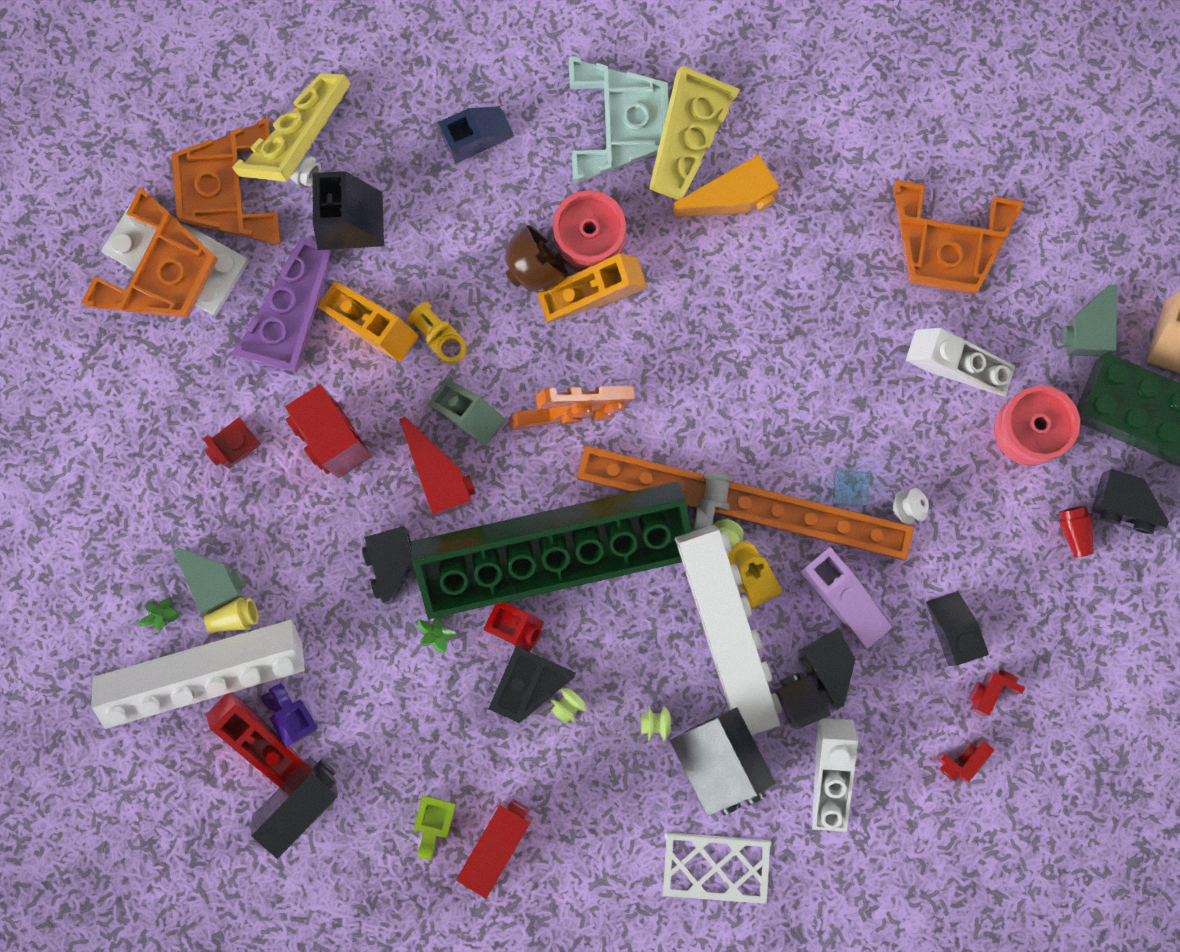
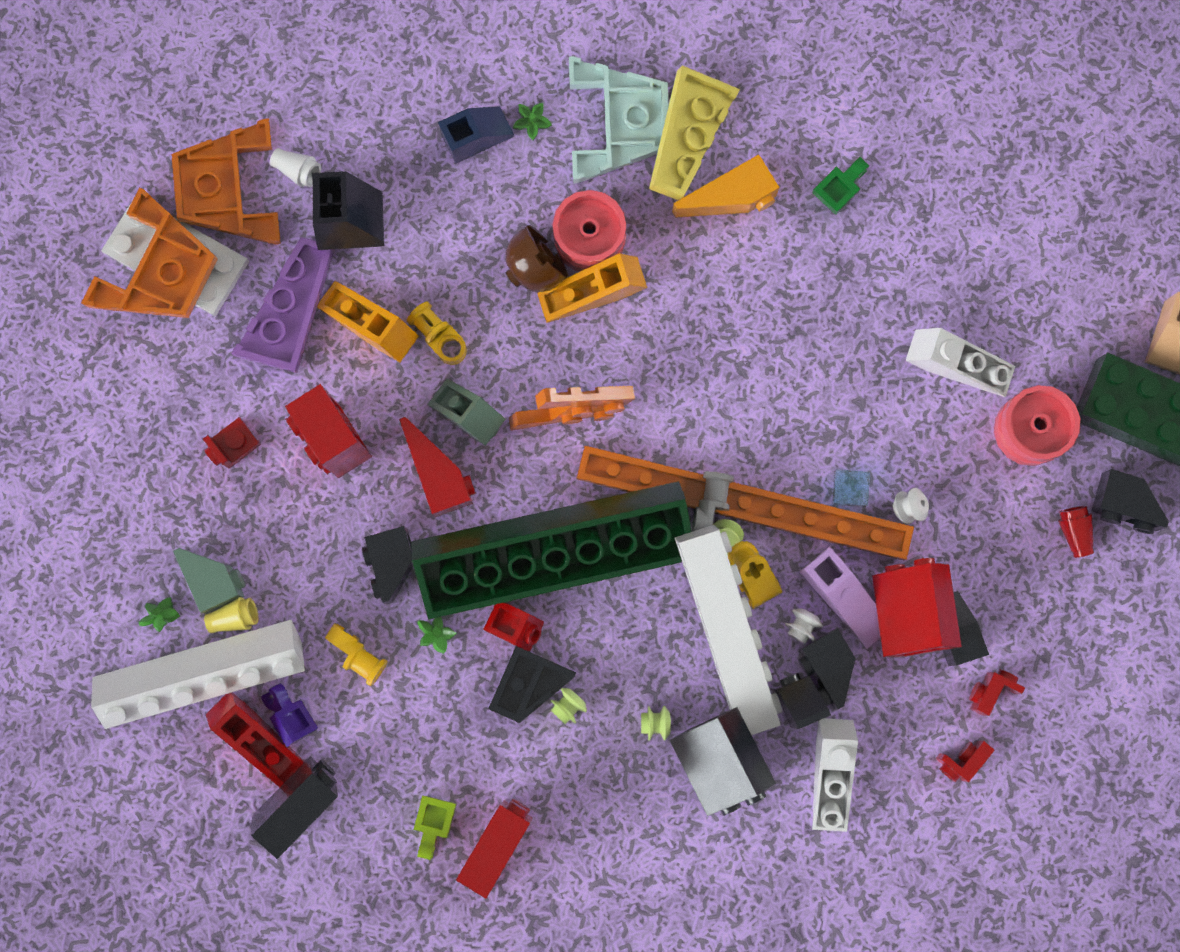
(294, 131): light yellow wing -> none
(358, 658): none -> yellow connector
(531, 120): none -> bright green plant
(696, 890): white window -> none
(803, 625): none -> white wheel
(840, 188): none -> green plate
(916, 609): none -> red brick
(950, 253): orange wing -> none
(1094, 327): sand green slope -> none

